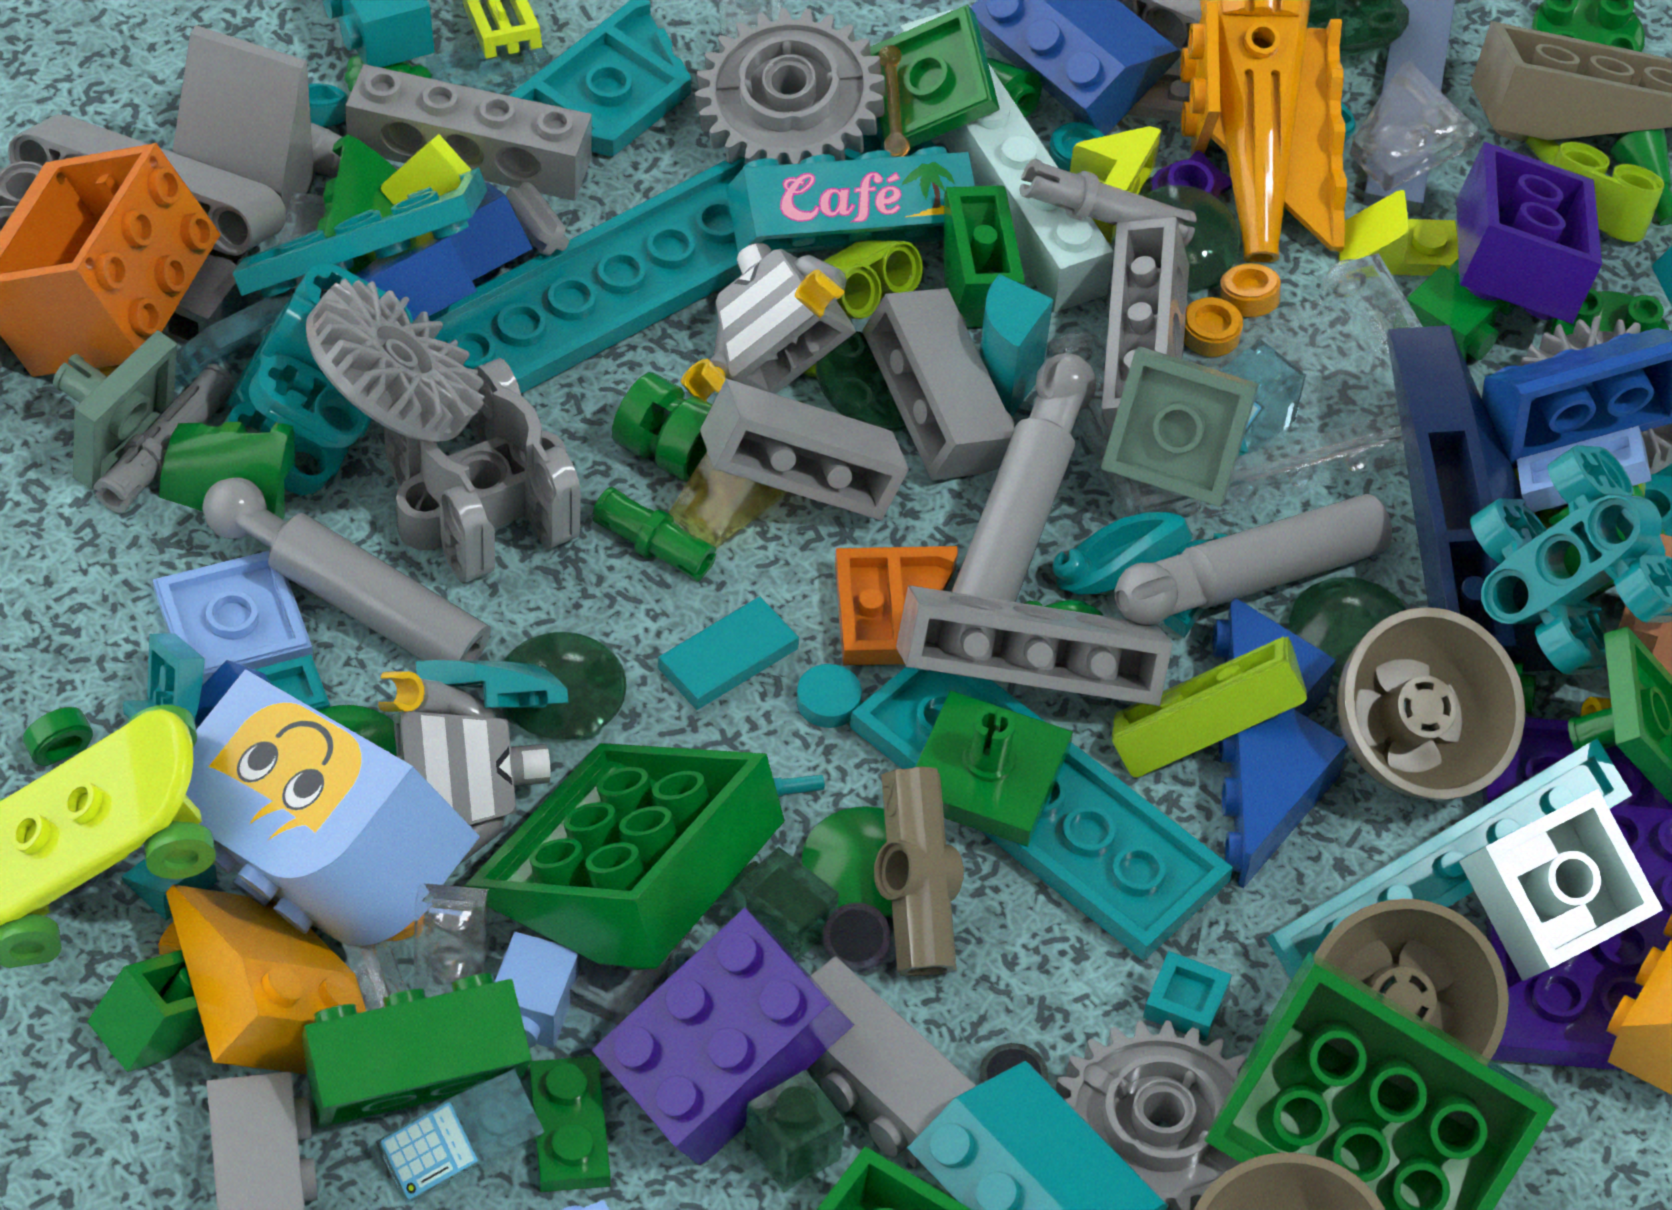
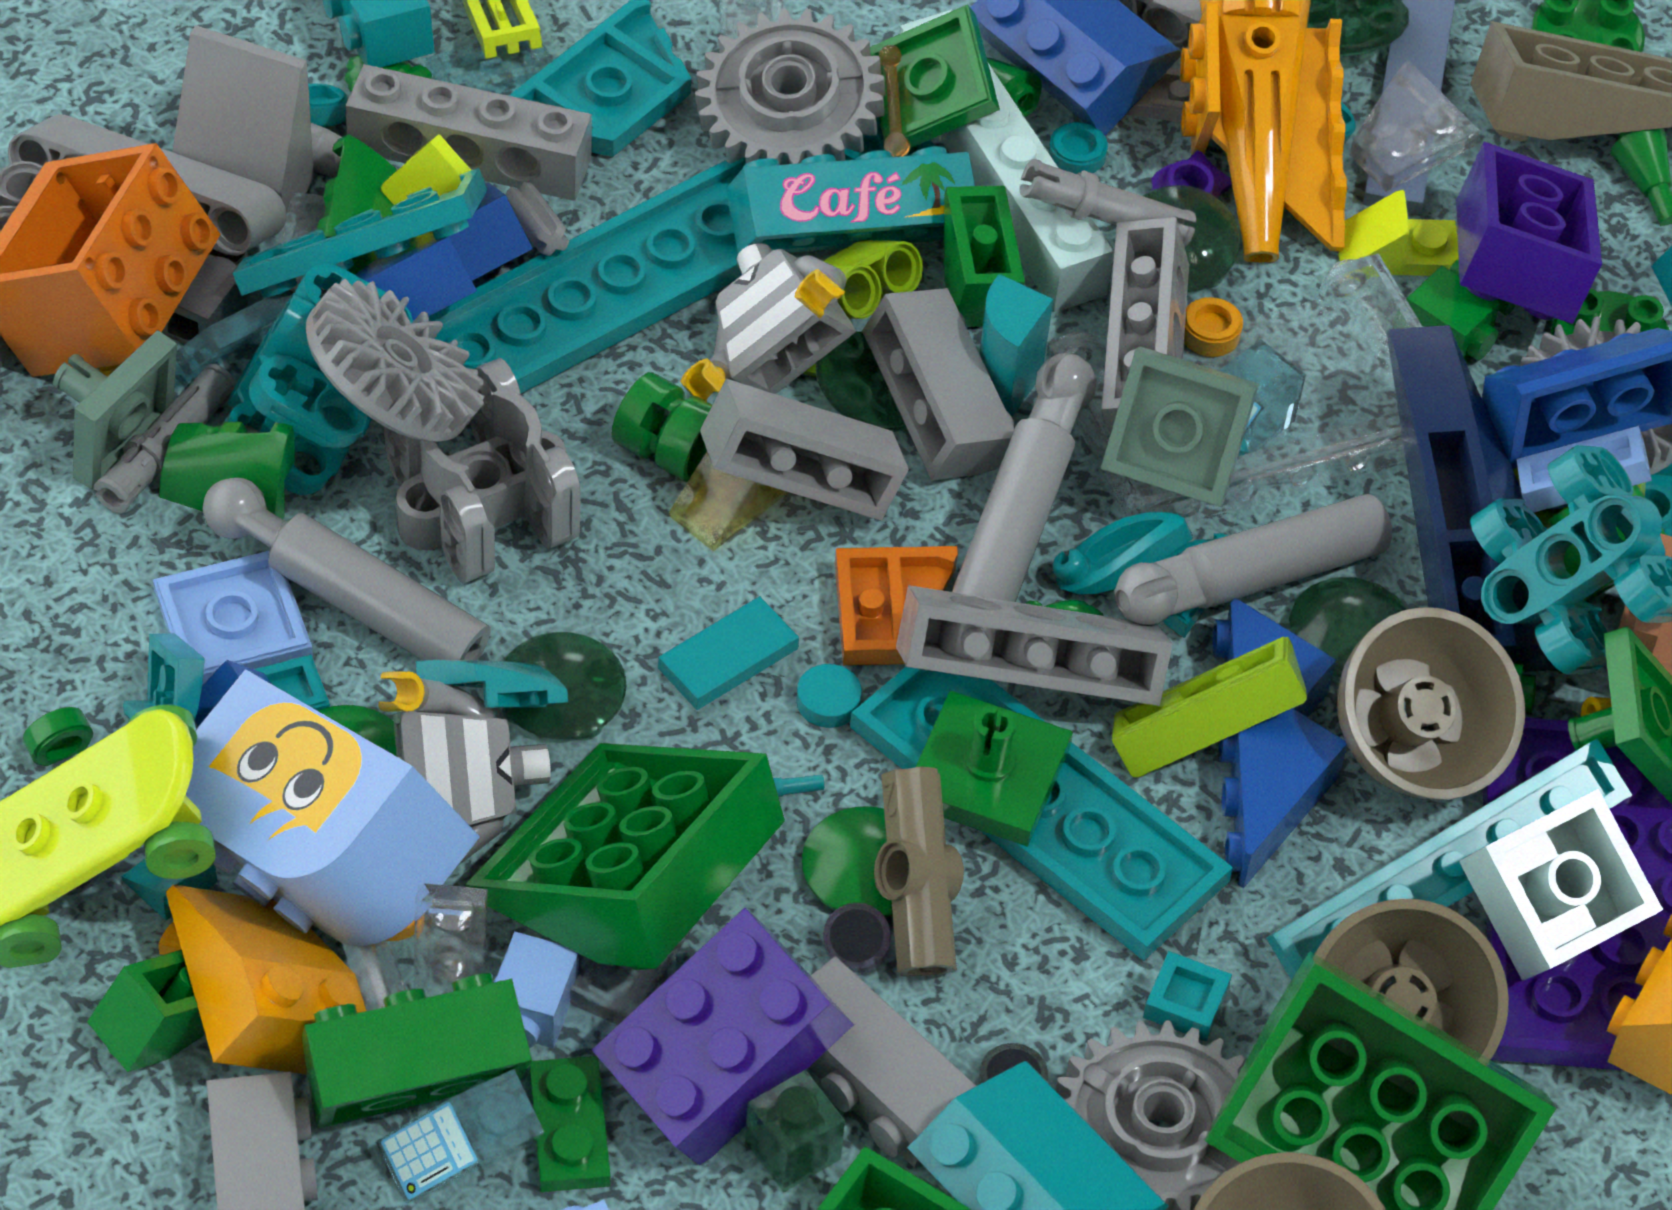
(654, 533): green pin -> none
(786, 900): clear green brick -> none
(1119, 161): neon yellow slope -> none
(1251, 289): light orange tile -> none
(1622, 201): lime beam -> none

